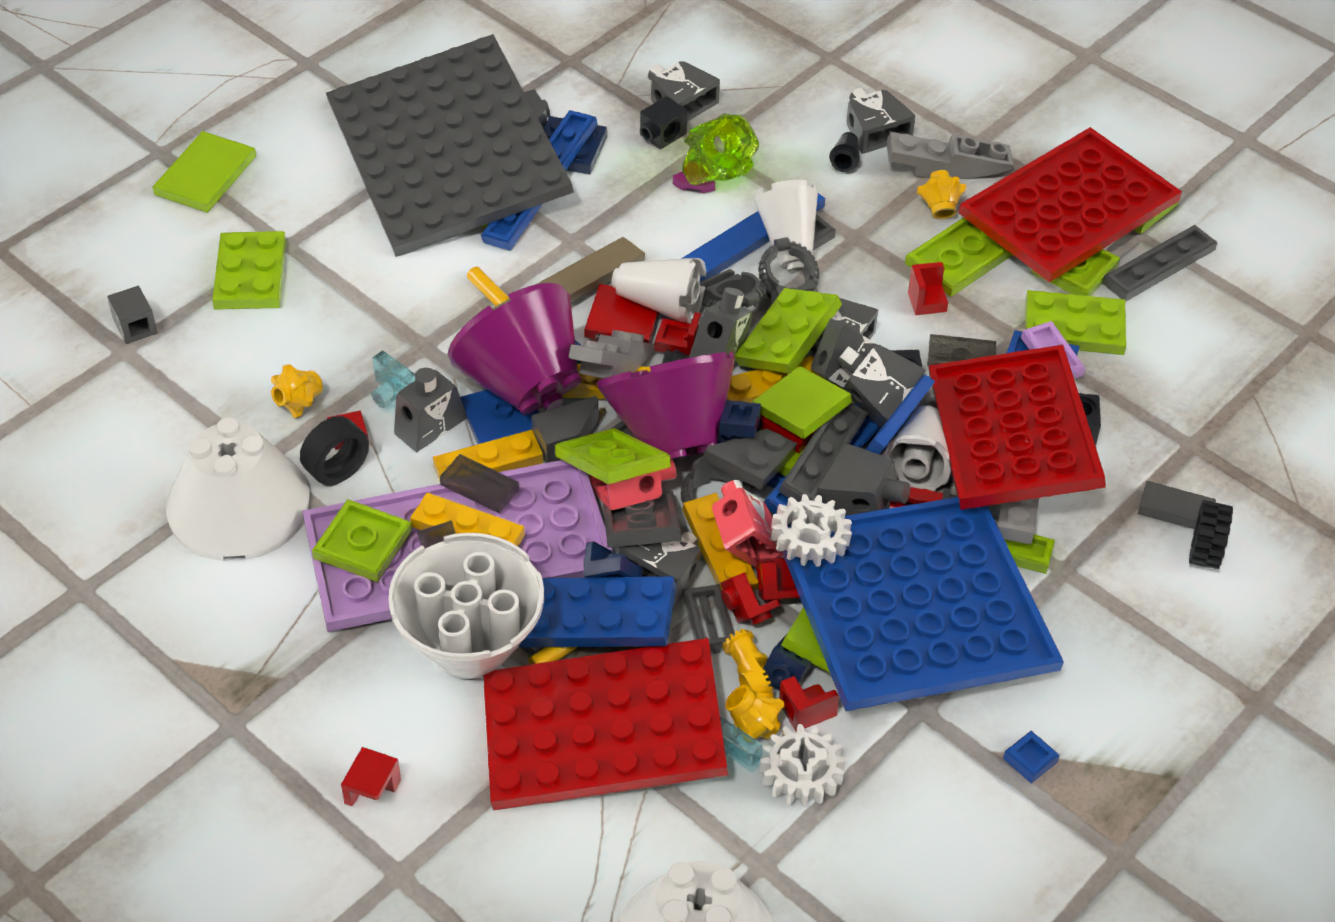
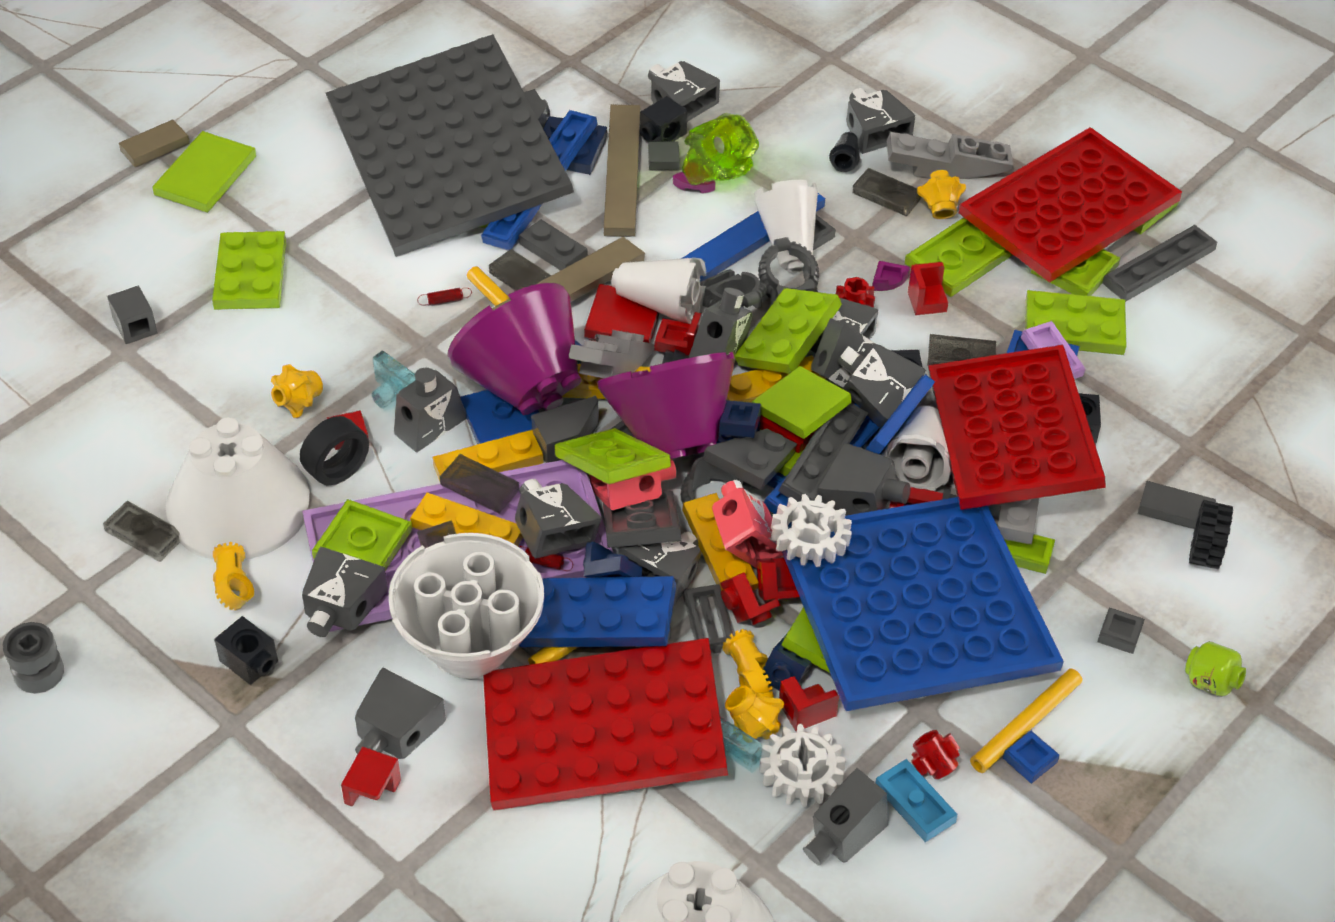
(33, 657): none -> dark grey wheel
(142, 531): none -> clear smoke plate
(154, 143): none -> dark tan tile
(230, 576): none -> yellow connector
(240, 639): none -> black brick
(341, 591): none -> dark grey torso
(397, 715): none -> dark grey torso
(444, 296): none -> red piece
(516, 270): none -> clear smoke tile
(552, 245): none -> dark grey plate
(552, 561): none -> red piece
(554, 519): none -> dark grey torso
(622, 170): none -> dark tan tile
(663, 155): none -> dark grey tile
(848, 819): none -> dark grey torso
(857, 290): none -> red gear
(886, 191): none -> clear smoke plate
(889, 276): none -> magenta tile
(916, 800): none -> dark azure plate
(935, 754): none -> red gear
(1026, 720): none -> yellow piece
(1120, 630): none -> dark grey tile
(1215, 668): none -> lime head

